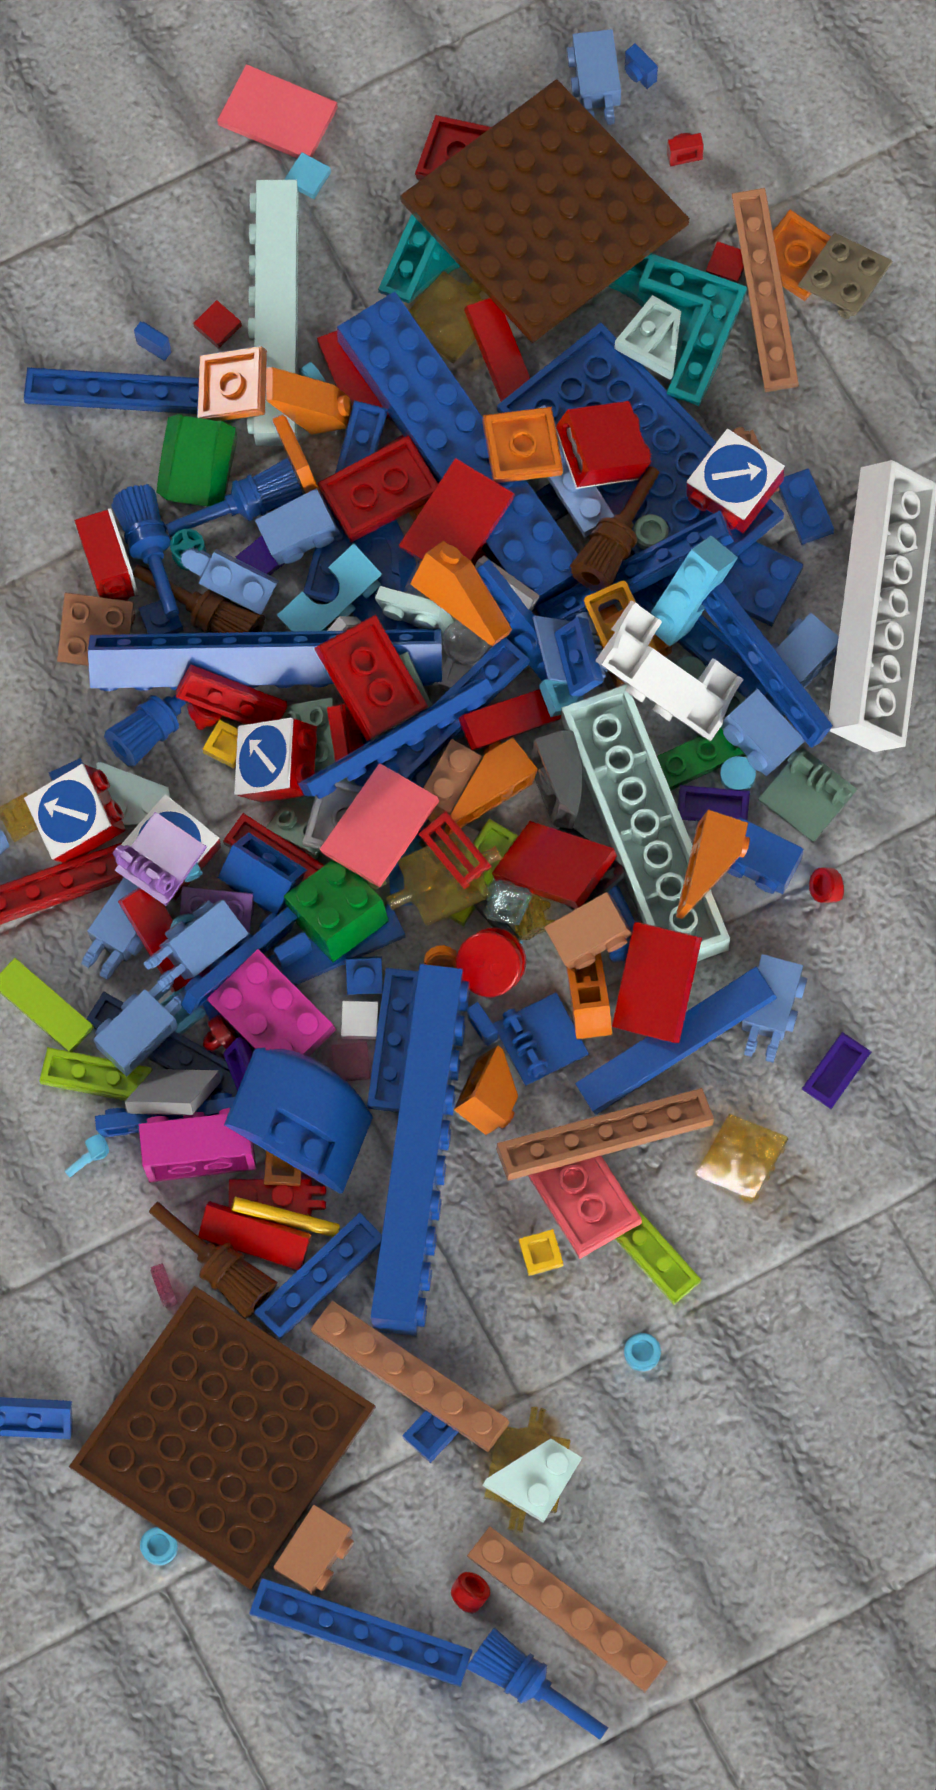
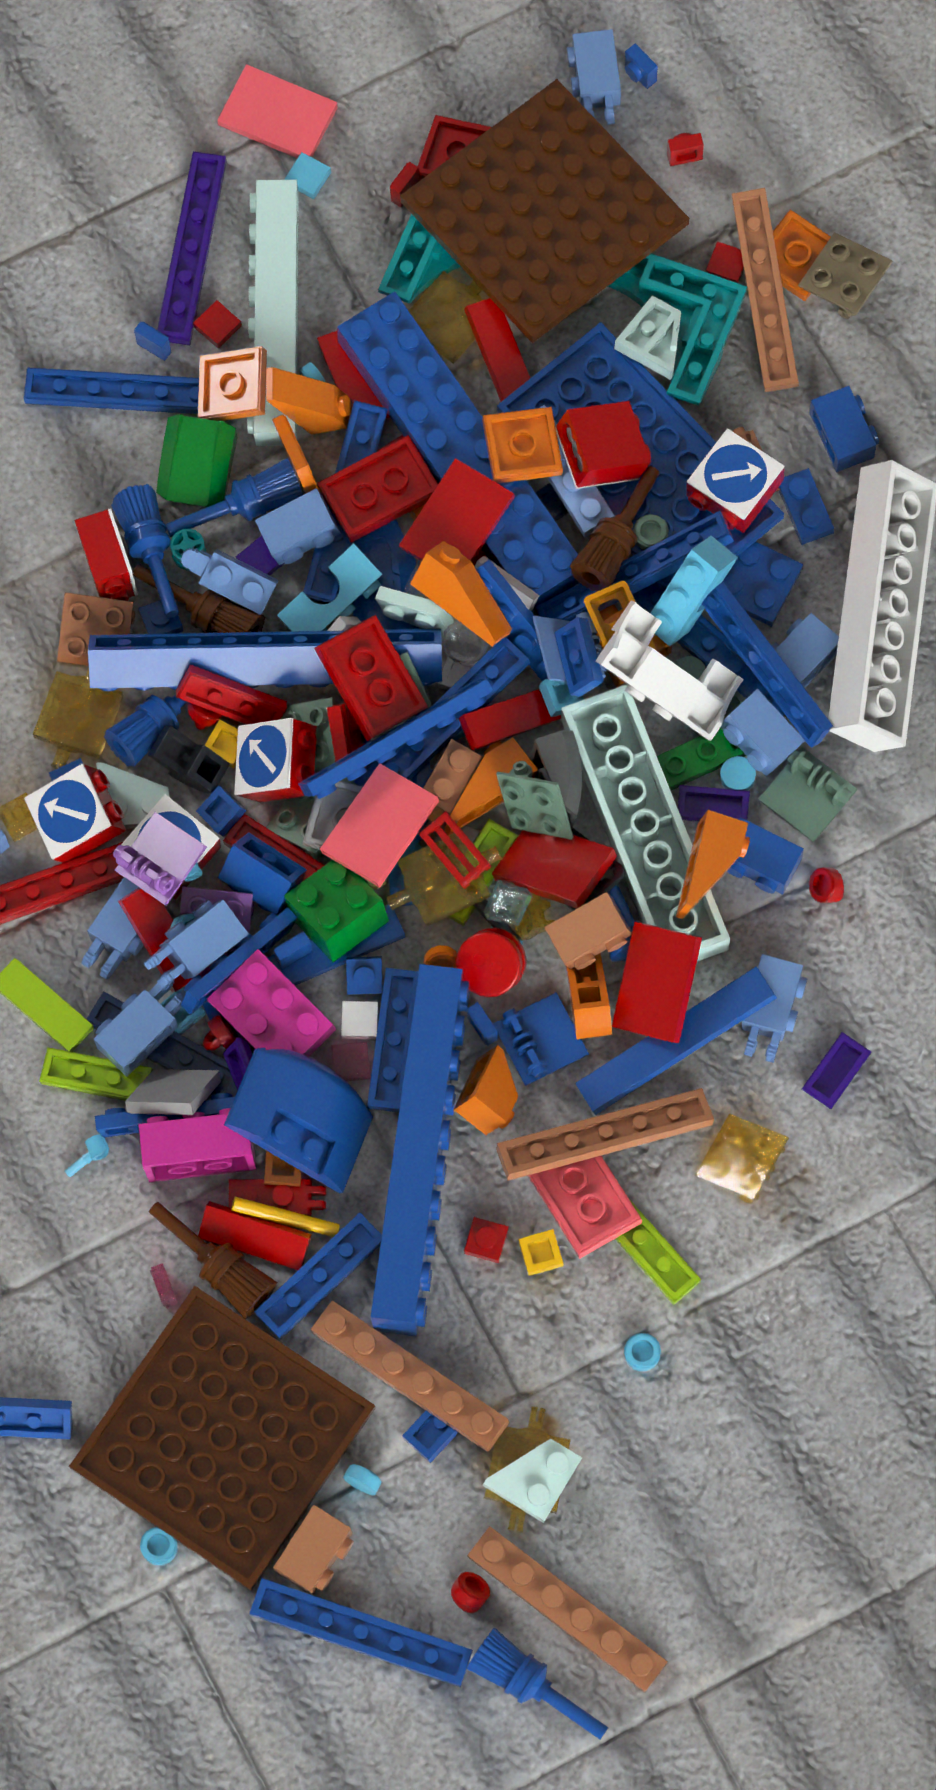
(76, 717): none -> clear yellow plate
(187, 761): none -> black brick
(191, 247): none -> dark purple tile
(221, 810): none -> blue plate
(362, 1479): none -> medium azure tile
(405, 179): none -> red tile
(486, 1240): none -> red plate
(533, 802): none -> sand green hinge
(843, 428): none -> blue brick

